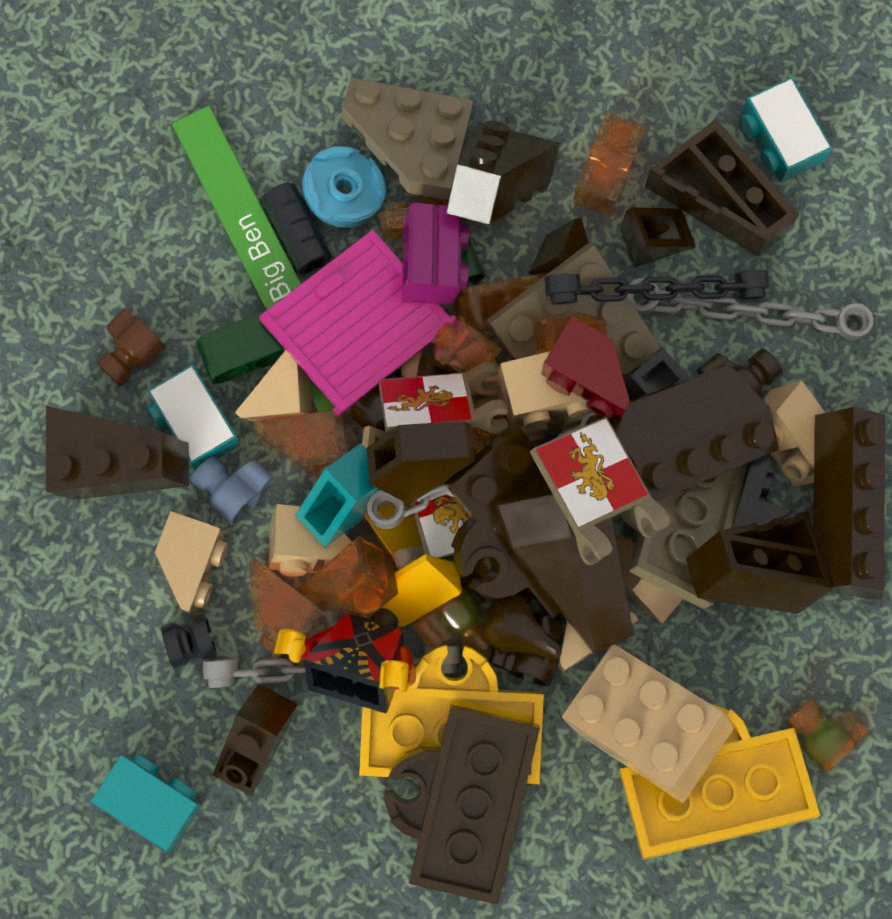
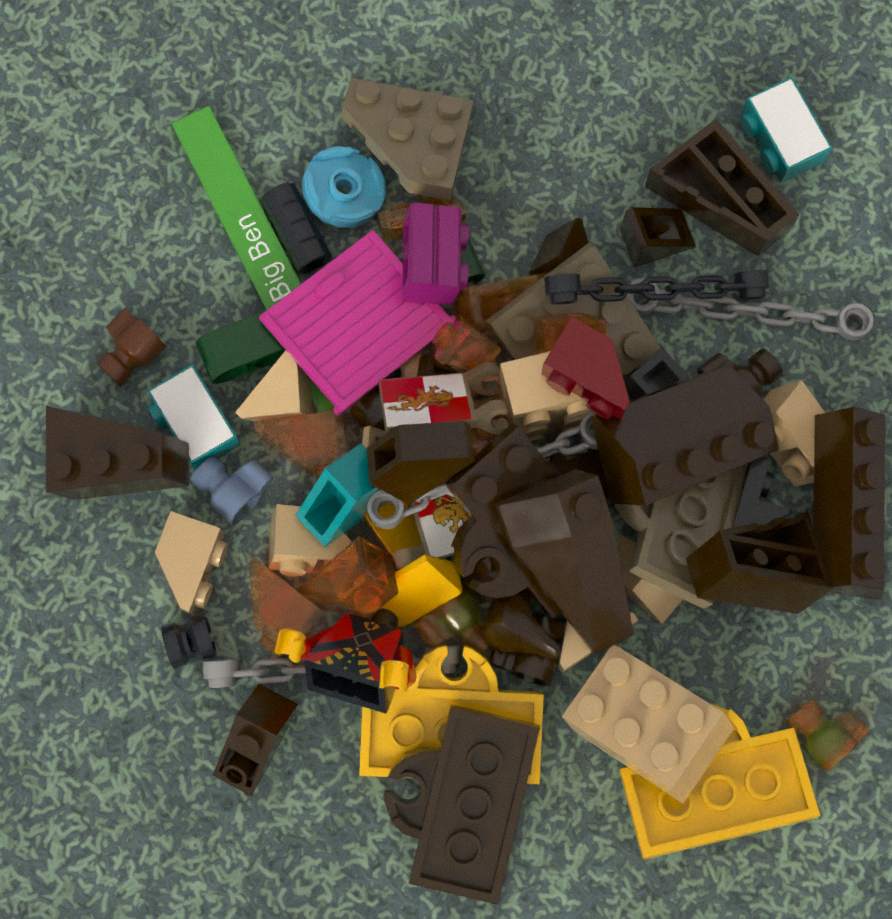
(147, 802): teal brick -> none
(499, 171): dark brown wedge -> none
(594, 483): flag -> none
(609, 164): clear orange brick -> none

